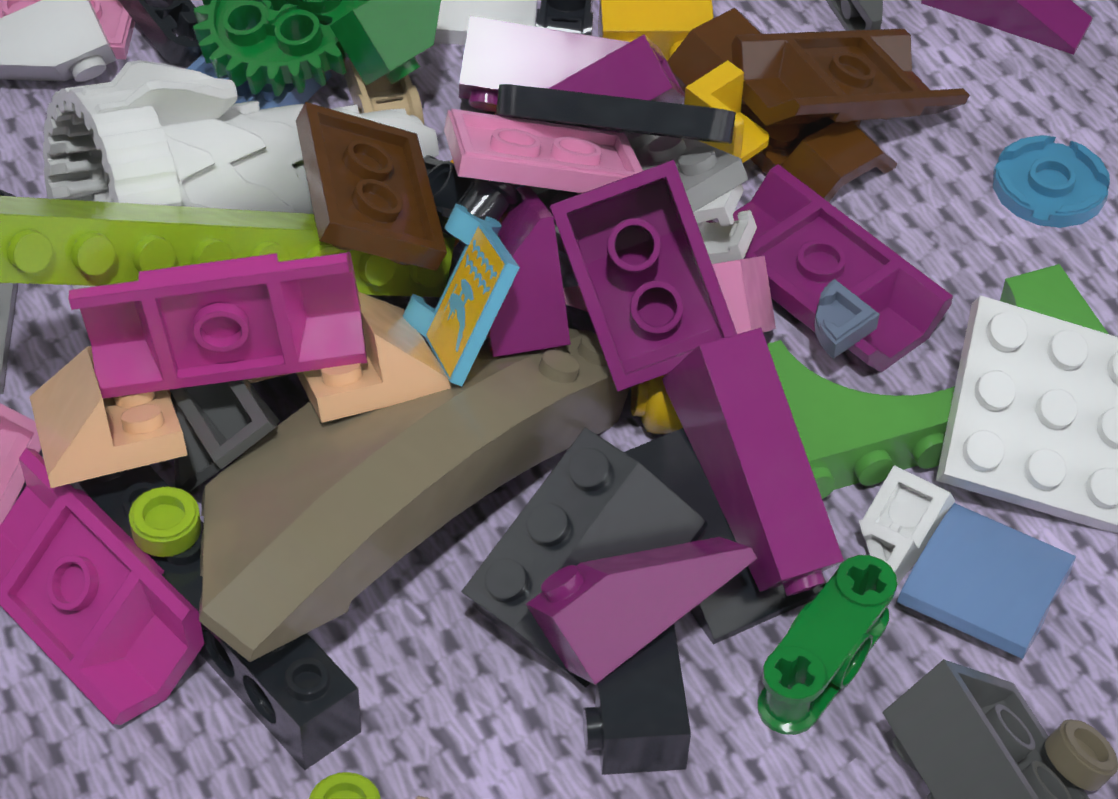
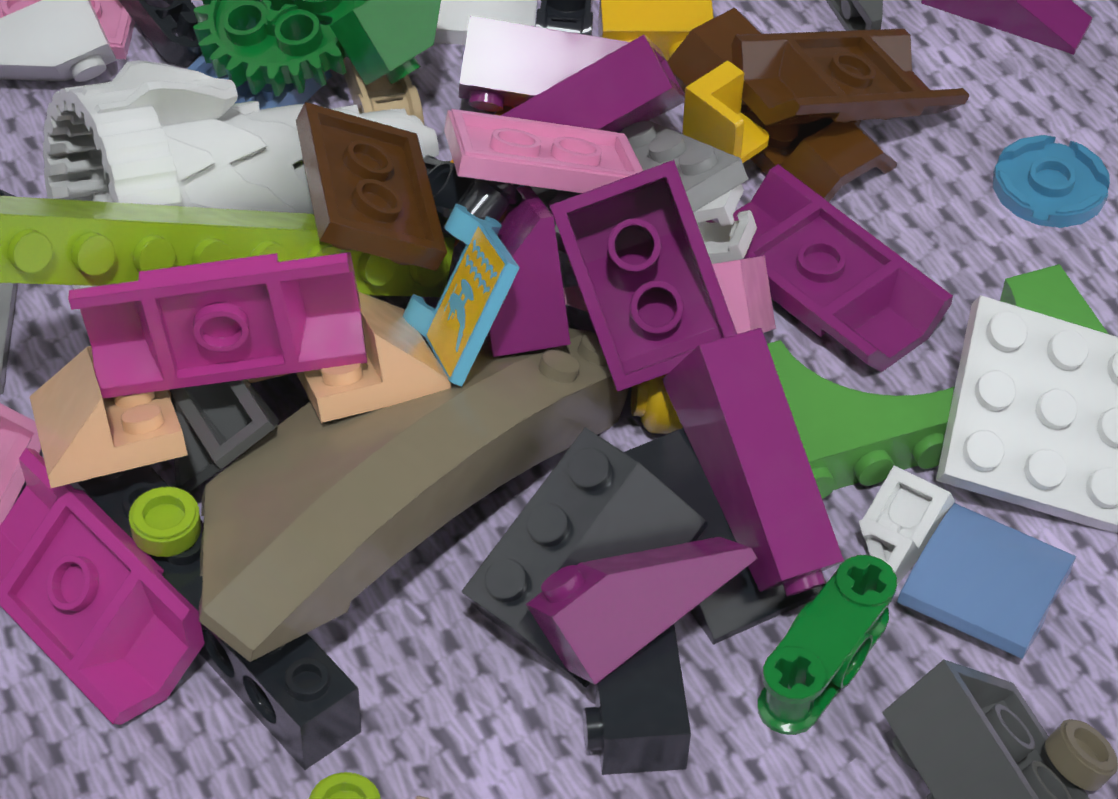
(616, 113): black beam -> none
(842, 319): sand blue tile -> none

